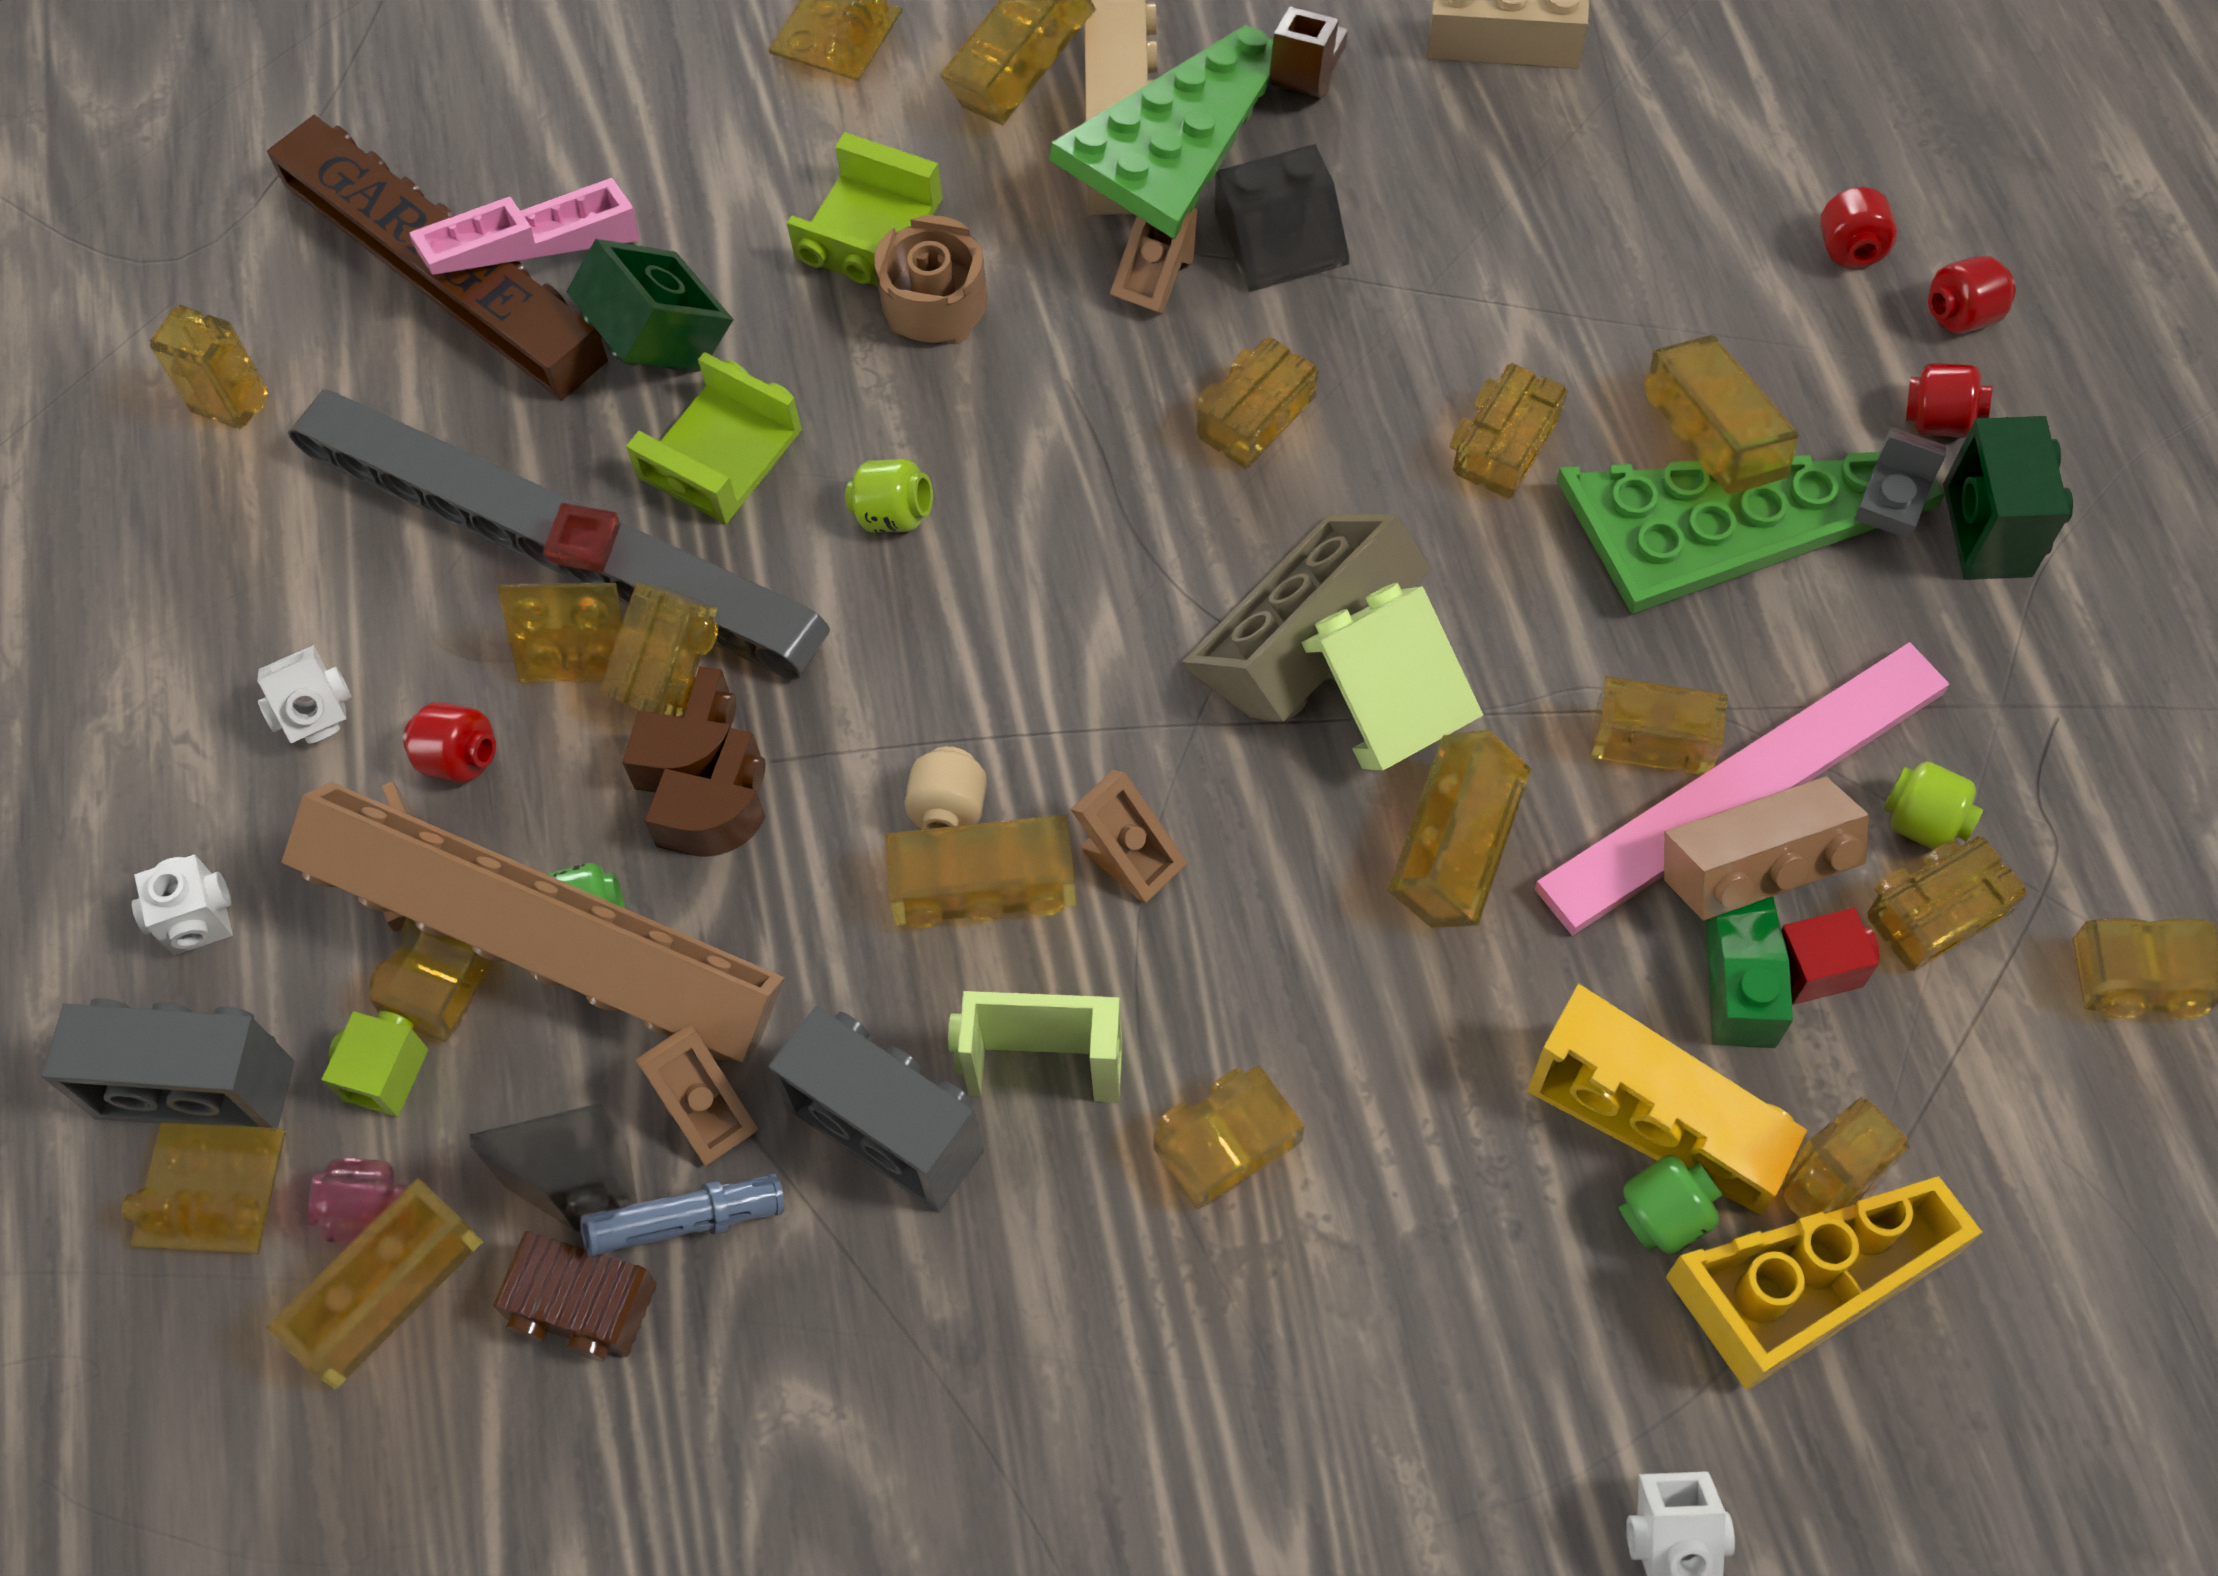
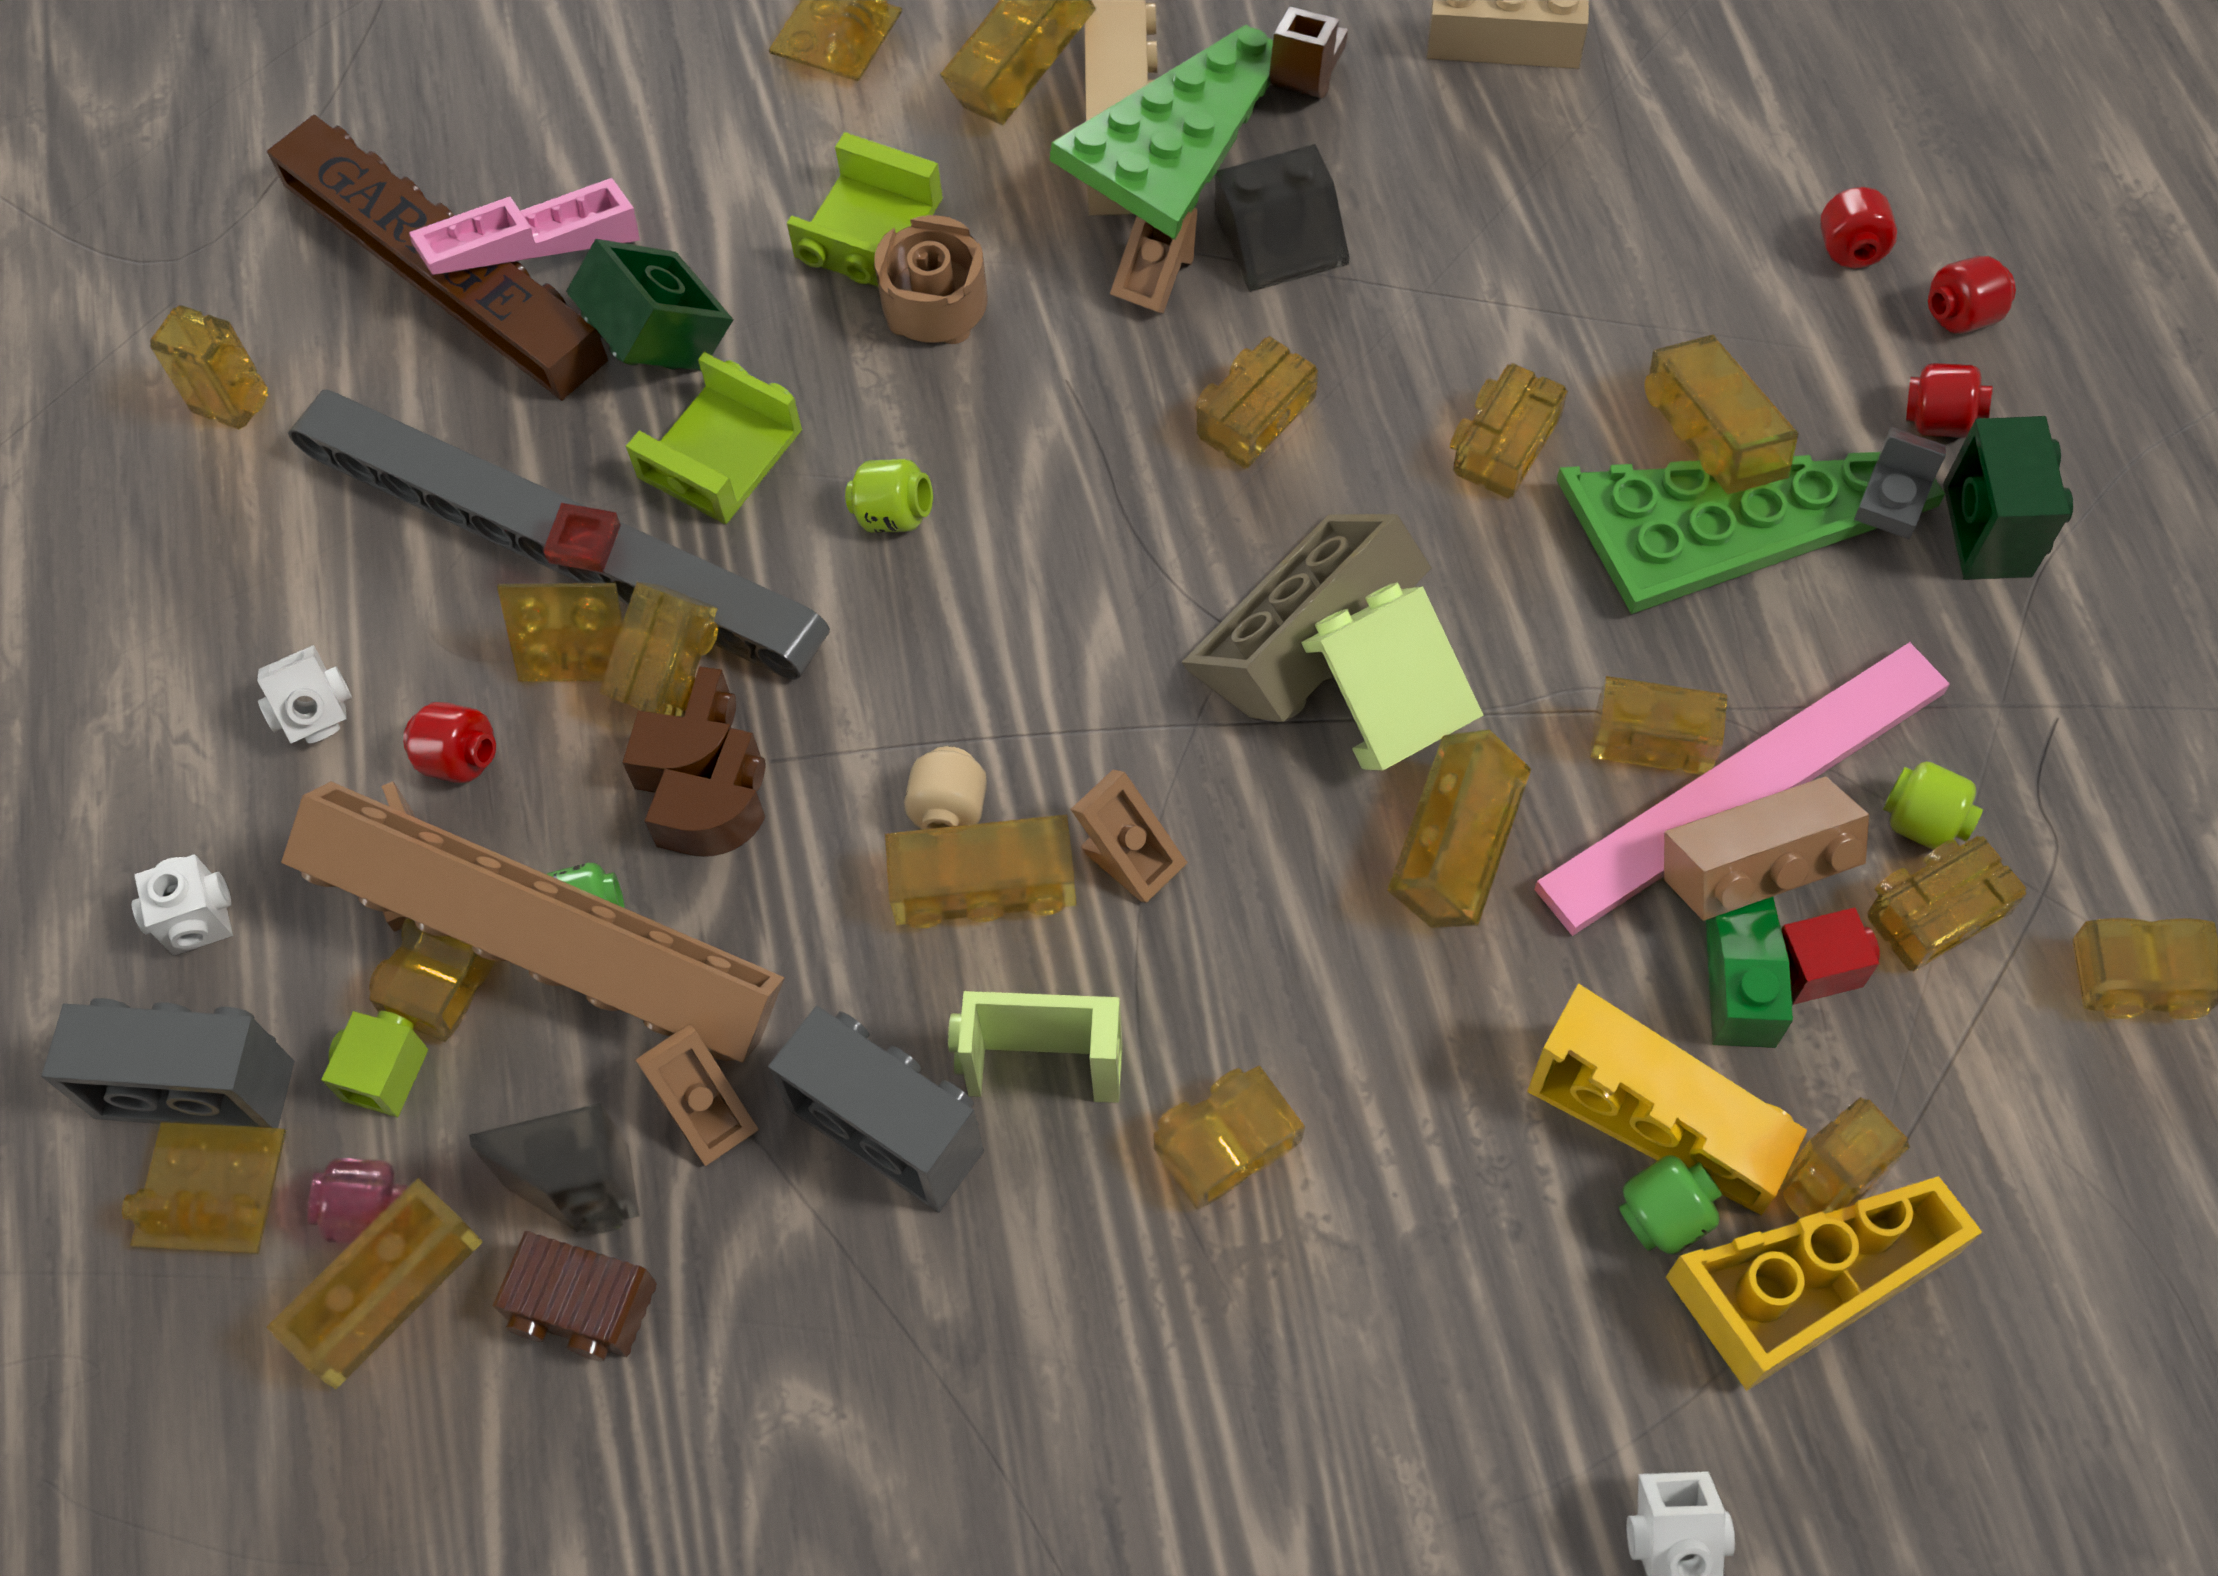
(669, 1217): sand blue pin -> none

